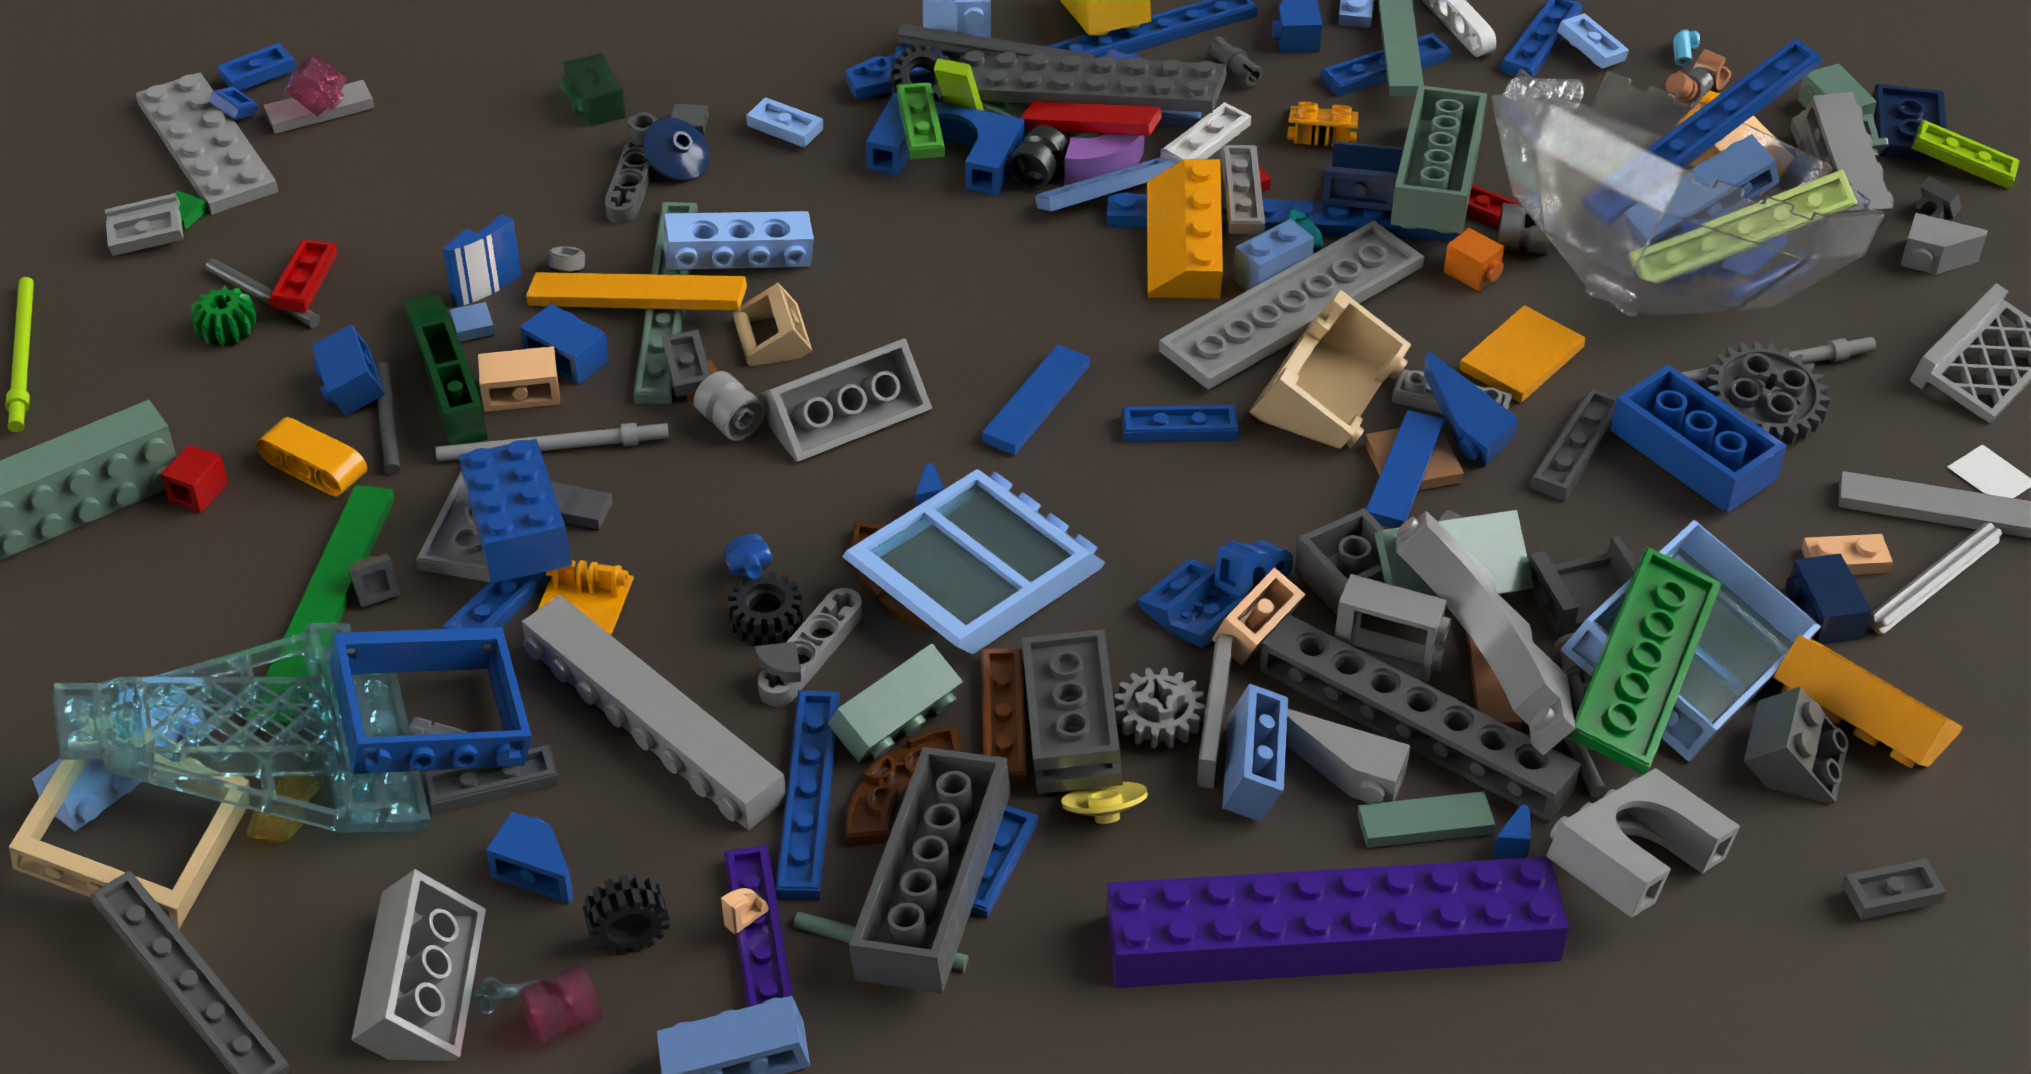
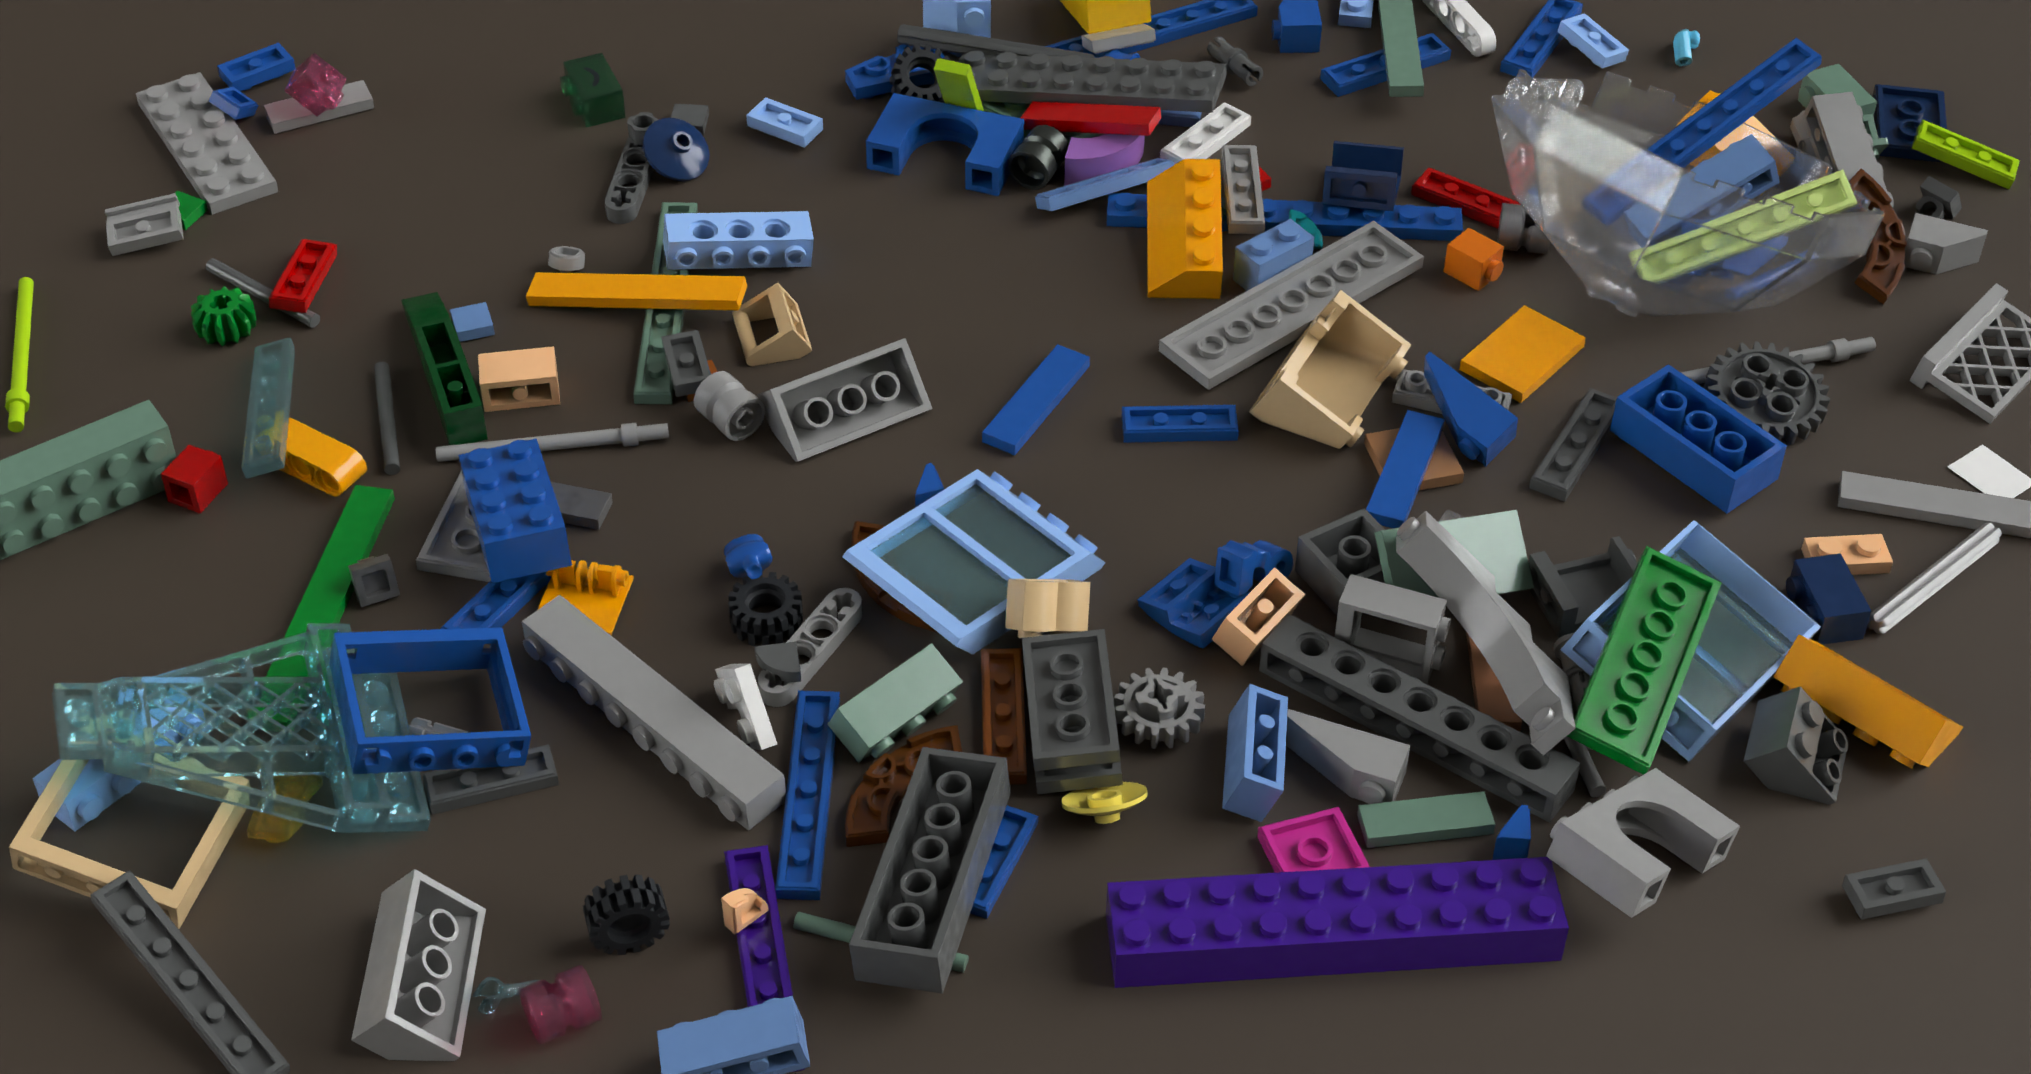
(268, 408): none -> clear light blue tile
(347, 370): blue brick -> none
(482, 261): blue slope -> none
(530, 858): blue slope -> none
(577, 345): blue brick -> none
(740, 691): none -> white plate
(920, 121): bright green tile -> none
(1047, 606): none -> tan brick
(1118, 38): none -> light grey tile
(1214, 711): light grey tile -> none
(1308, 114): light orange hinge -> none
(1311, 843): none -> dark pink tile
(1439, 160): sand green brick -> none
(1706, 74): nougat piece -> none
(1887, 250): none -> reddish brown tile

